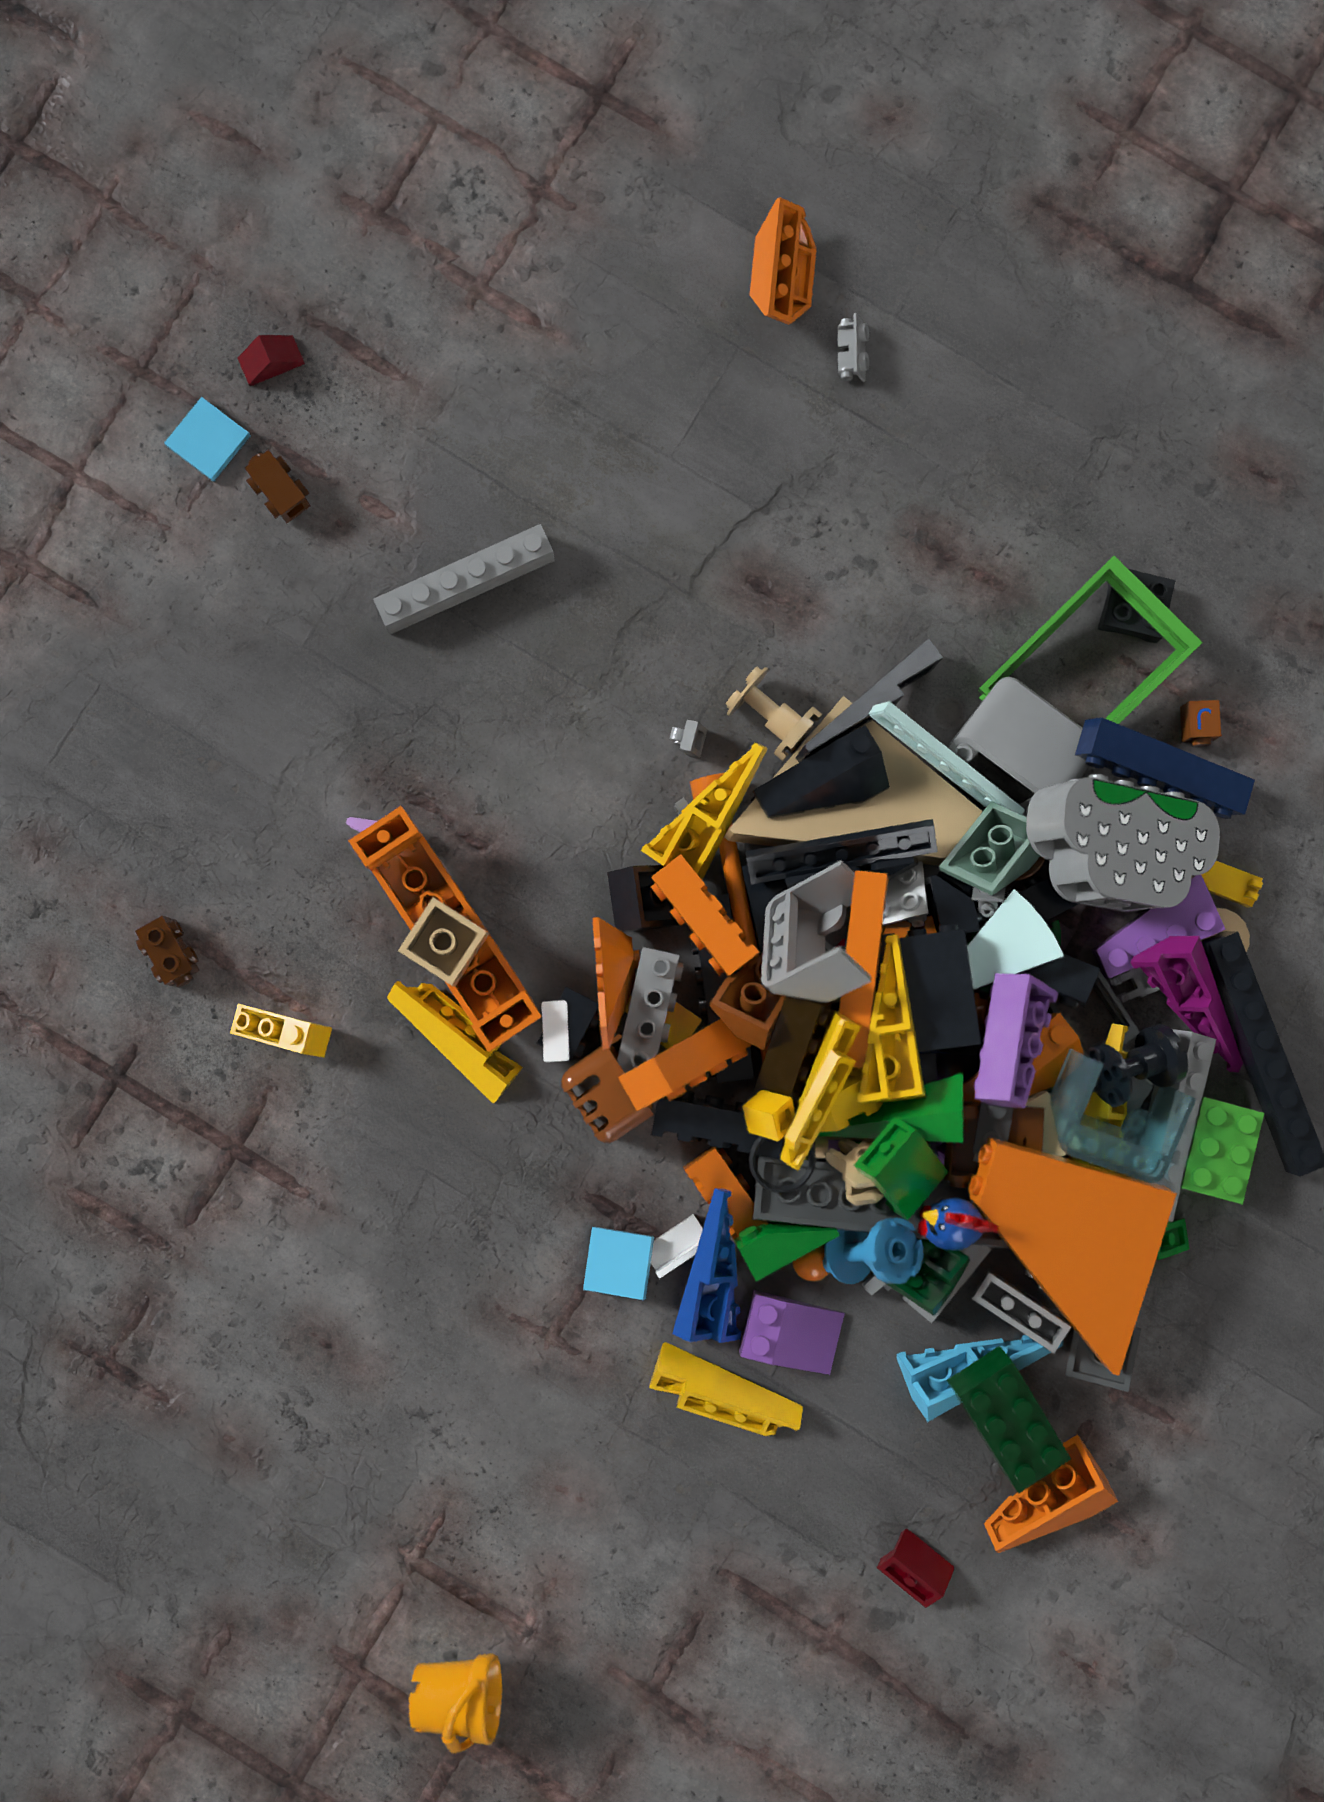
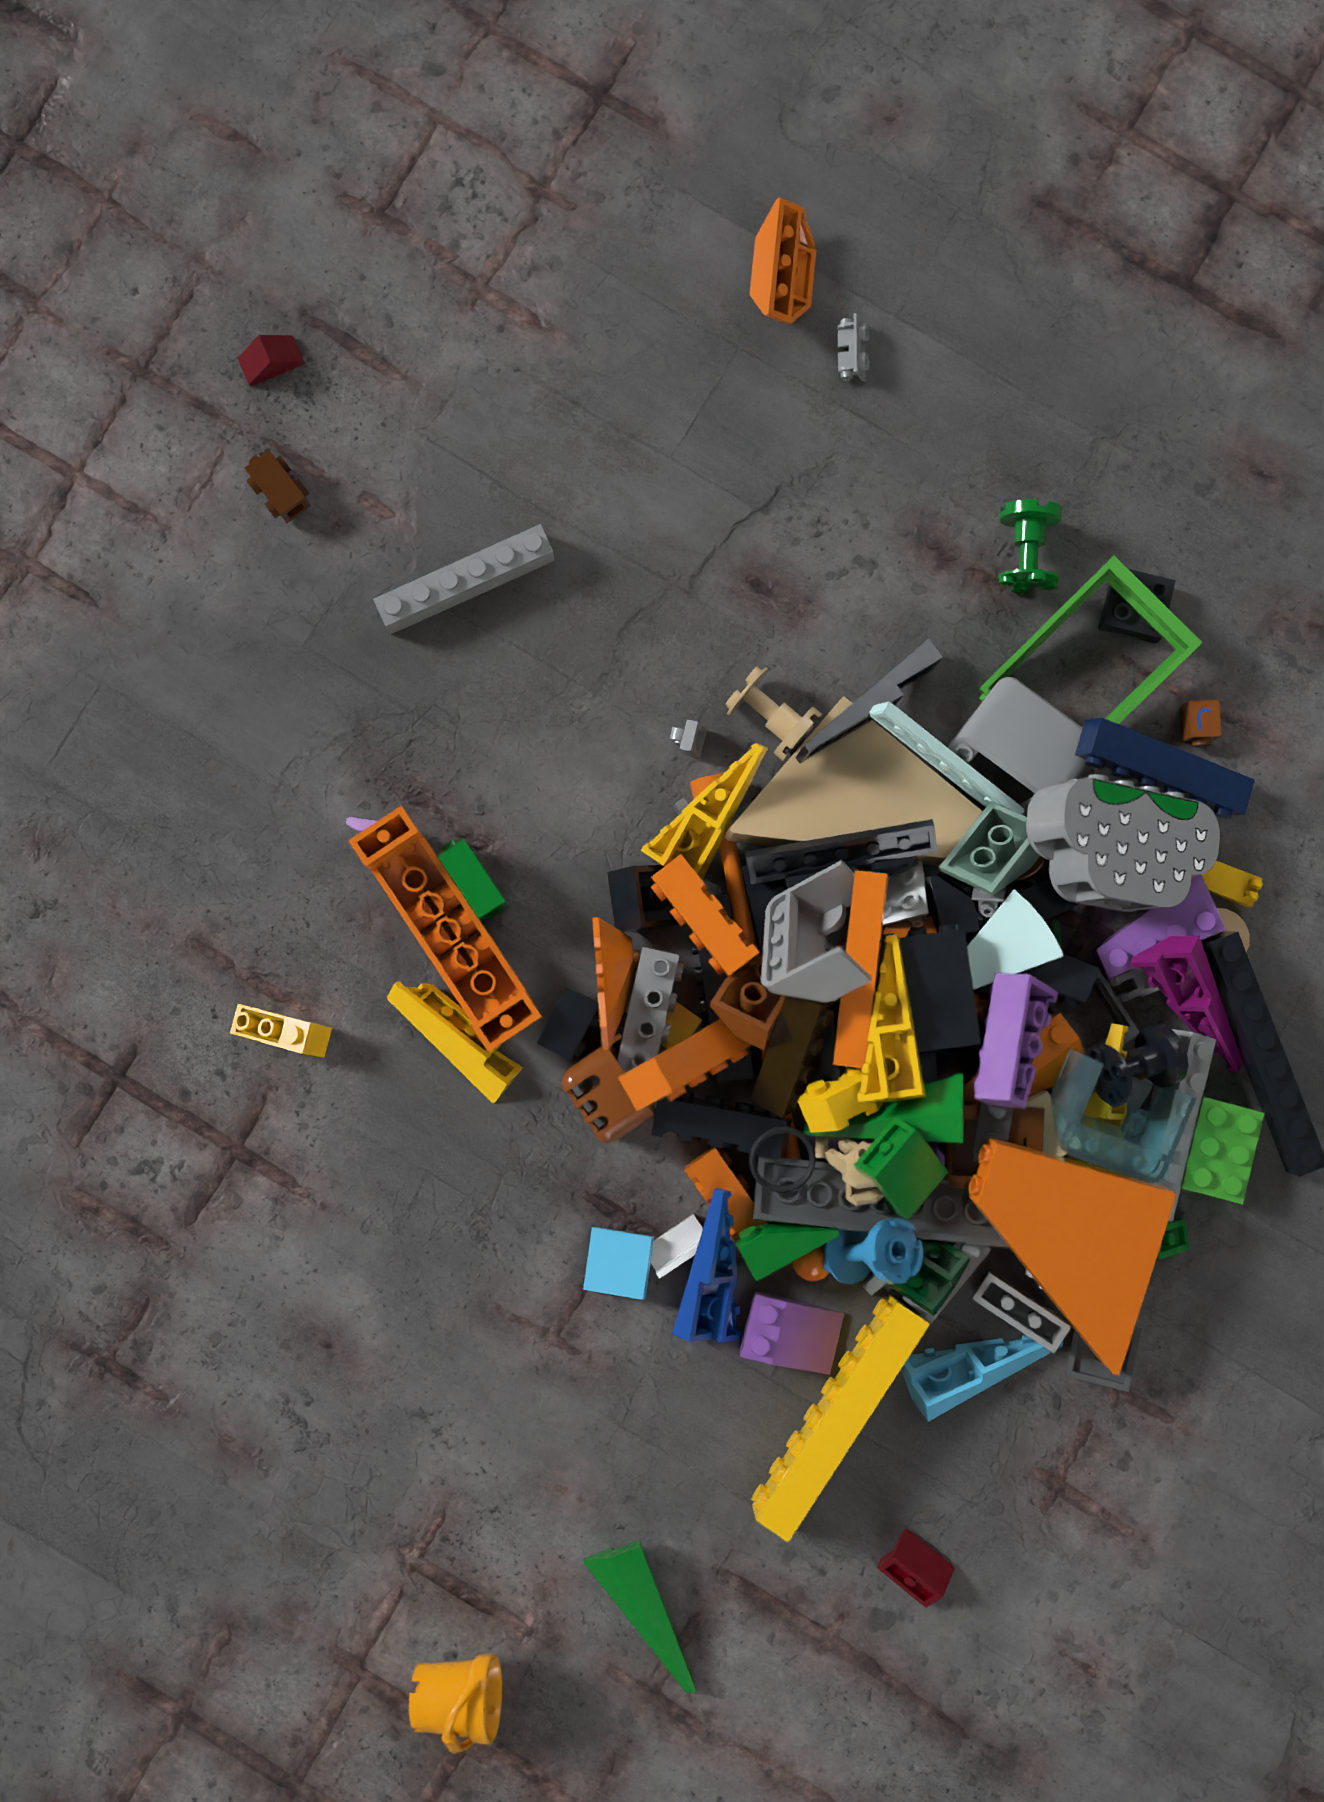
(171, 958): reddish brown brick -> none
(207, 439): medium azure tile -> none
(443, 942): tan brick -> none
(472, 879): none -> green window
(555, 1031): white sticker -> none
(633, 1588): none -> green wedge
(721, 1394): yellow wedge -> none
(769, 1114): yellow panel -> none
(822, 1088): yellow wedge -> none
(836, 775): black wedge -> none
(837, 1417): none -> yellow brick
(956, 1224): blue piece -> none
(1009, 1419): dark green brick -> none
(1029, 534): none -> green piece
(1054, 1502): orange wedge -> none

